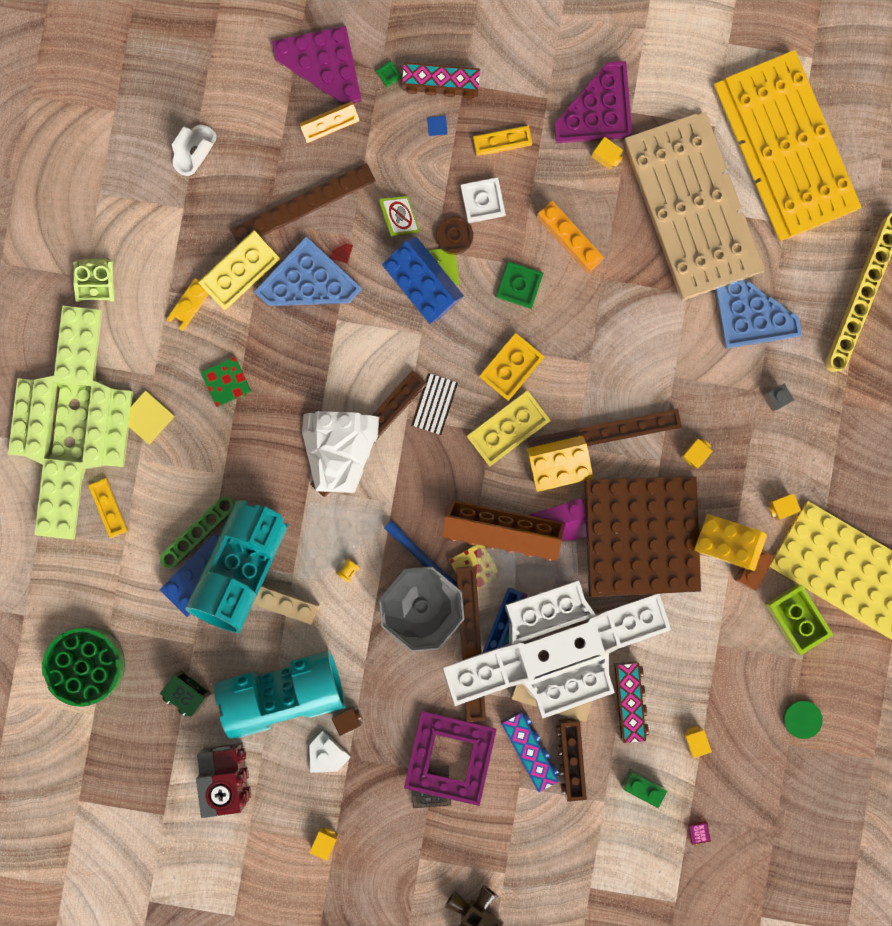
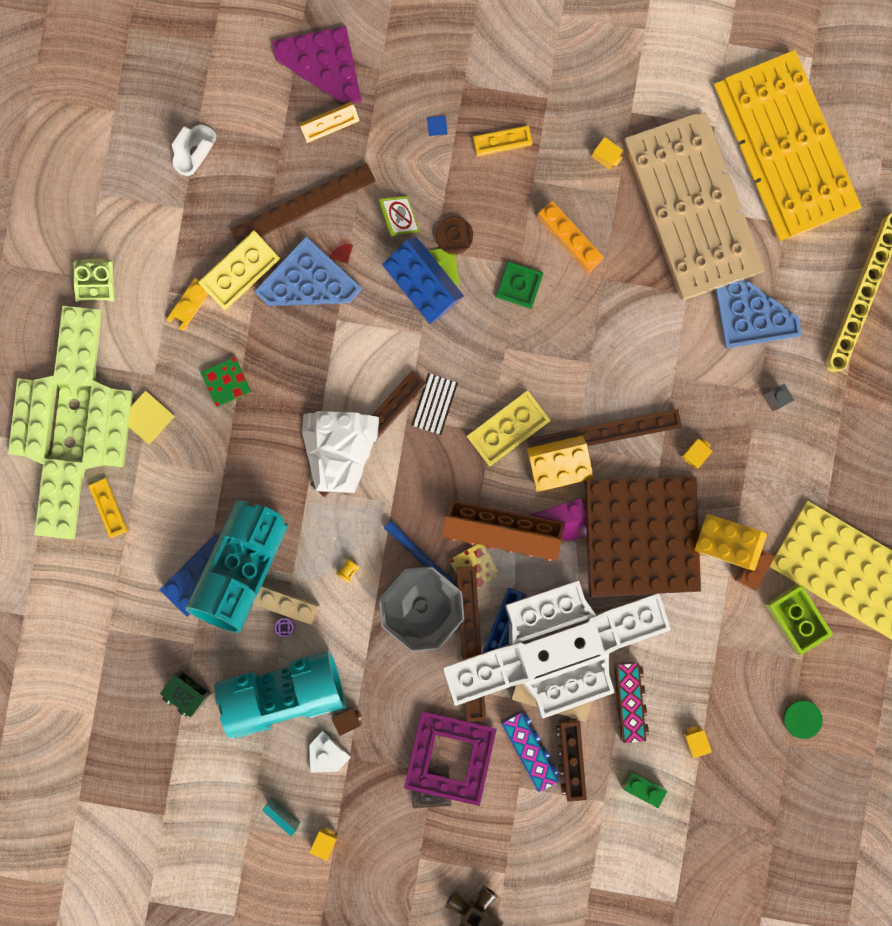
(103, 661): green brick -> none
(189, 536): bright green beam -> none
(222, 780): dark red piece -> none
(281, 816): none -> teal tile
(287, 624): none -> medium lavender wheel
(388, 74): green tile -> none
(440, 80): brick -> none
(483, 200): white plate -> none
(511, 367): yellow plate -> none
(599, 110): magenta plate -> none
(699, 832): tile -> none
(783, 506): yellow brick -> none

